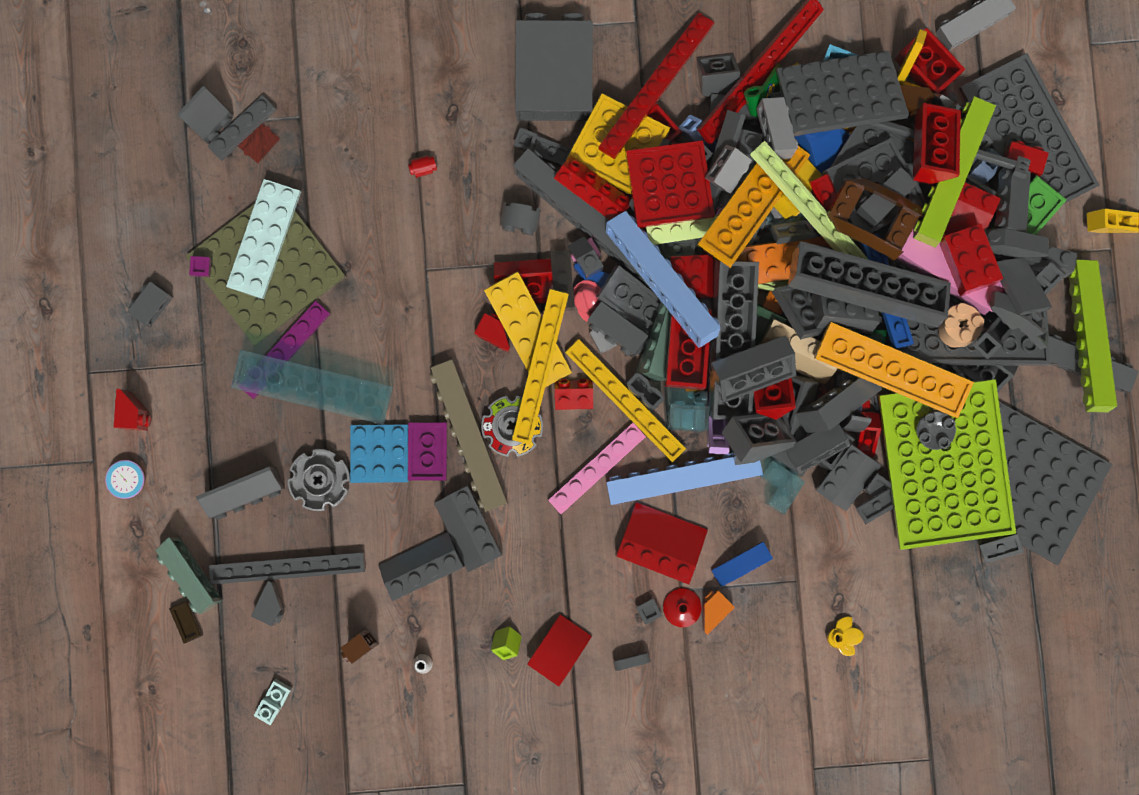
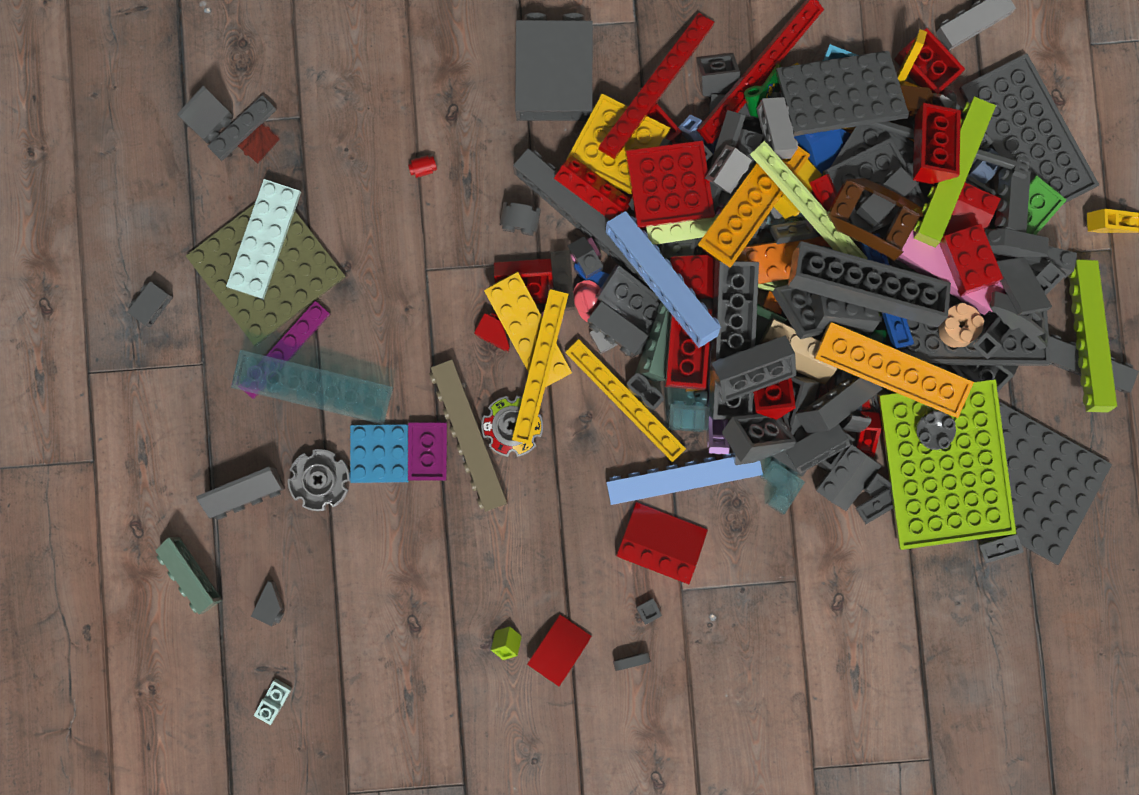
(125, 479): piece -> none
(130, 412): red slope -> none
(185, 622): dark brown tile -> none
(200, 266): magenta plate -> none
(286, 568): dark grey plate -> none
(358, 646): reddish brown brick -> none
(420, 566): dark grey slope -> none
(427, 662): white cone -> none
(468, 528): dark grey slope -> none
(547, 149): dark grey slope -> none
(573, 394): red bracket -> none
(597, 468): bright pink plate -> none
(675, 600): red dish -> none
(715, 610): orange slope -> none
(742, 564): blue slope -> none
(847, 636): yellow plate -> none
(1034, 154): red brick -> none

